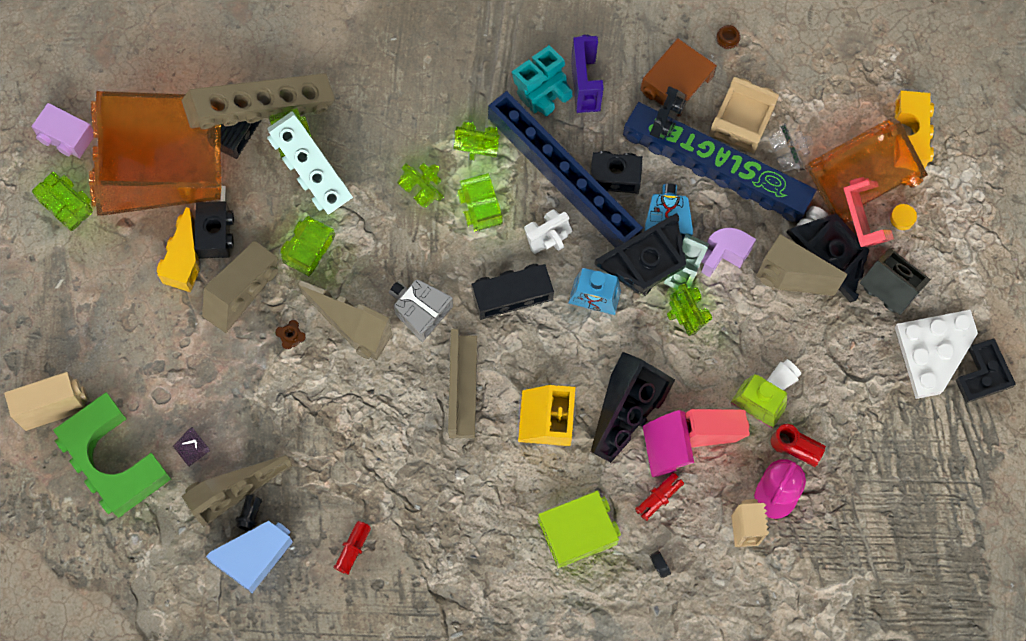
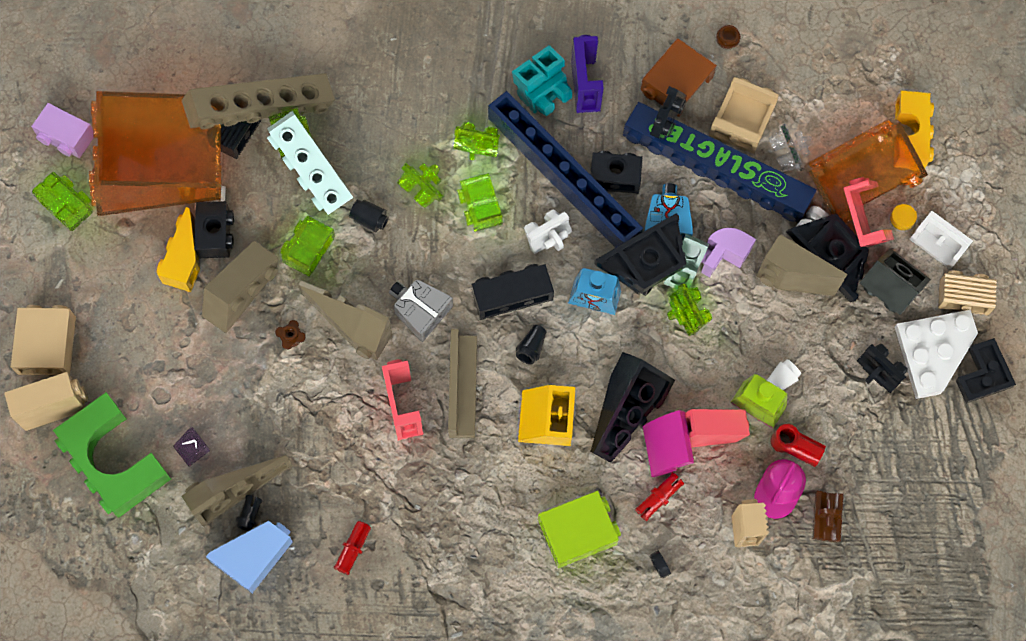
(43, 340): none -> tan brick
(368, 215): none -> black brick
(407, 424): none -> coral panel
(531, 345): none -> black cone
(827, 516): none -> reddish brown hips
(881, 369): none -> black hips
(941, 240): none -> white hinge
(967, 293): none -> tan brick

